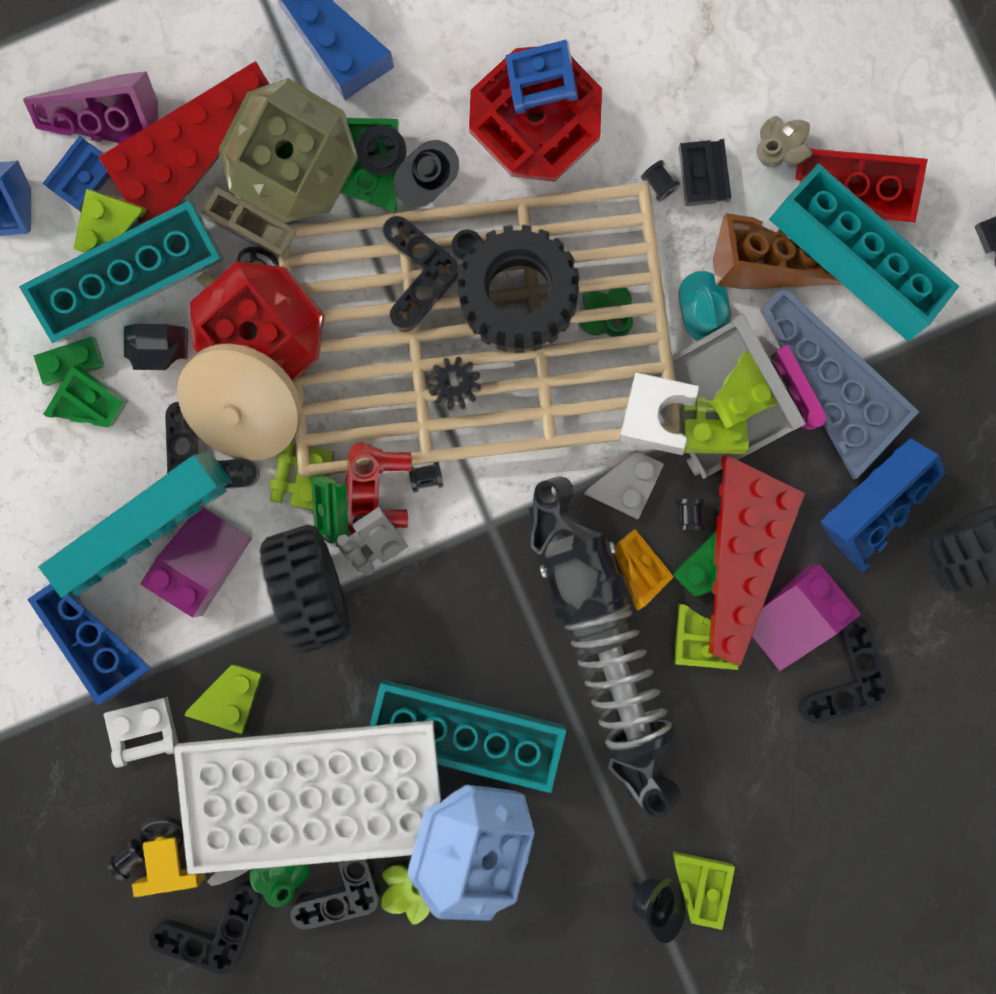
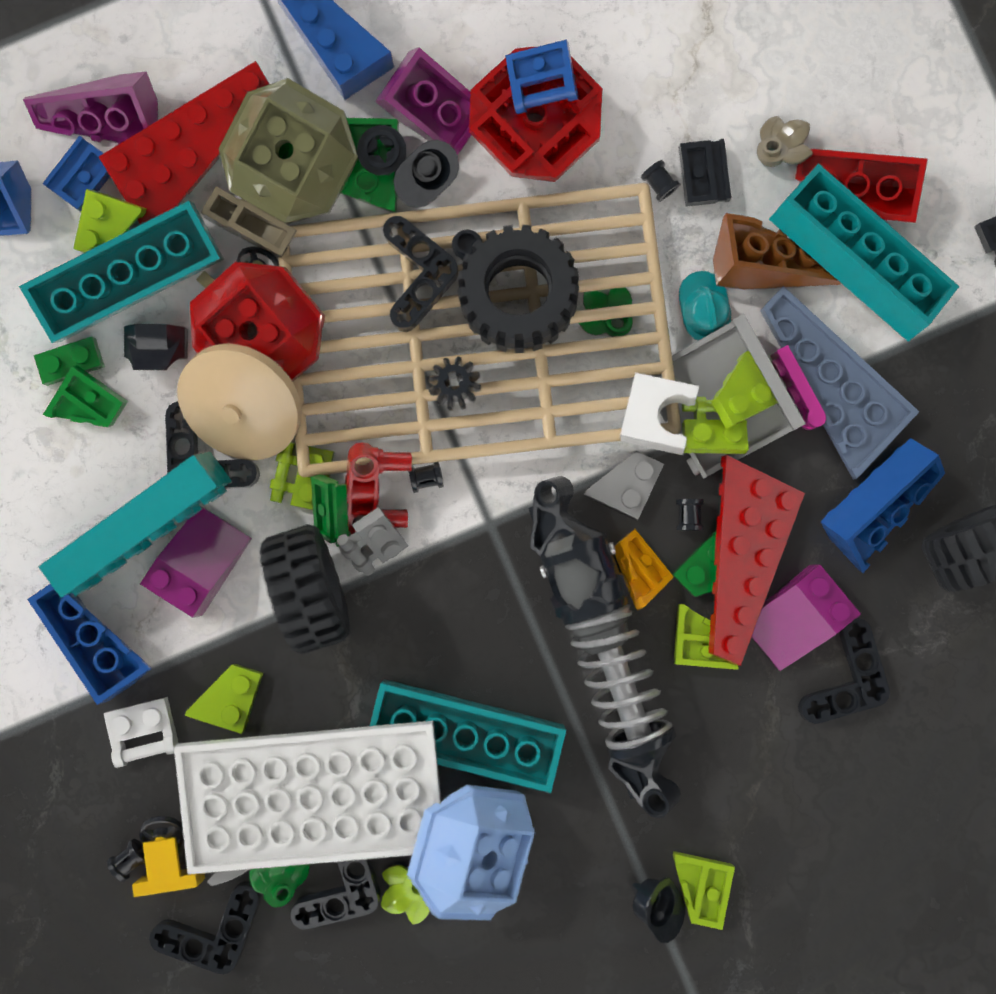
(428, 100): none -> magenta slope

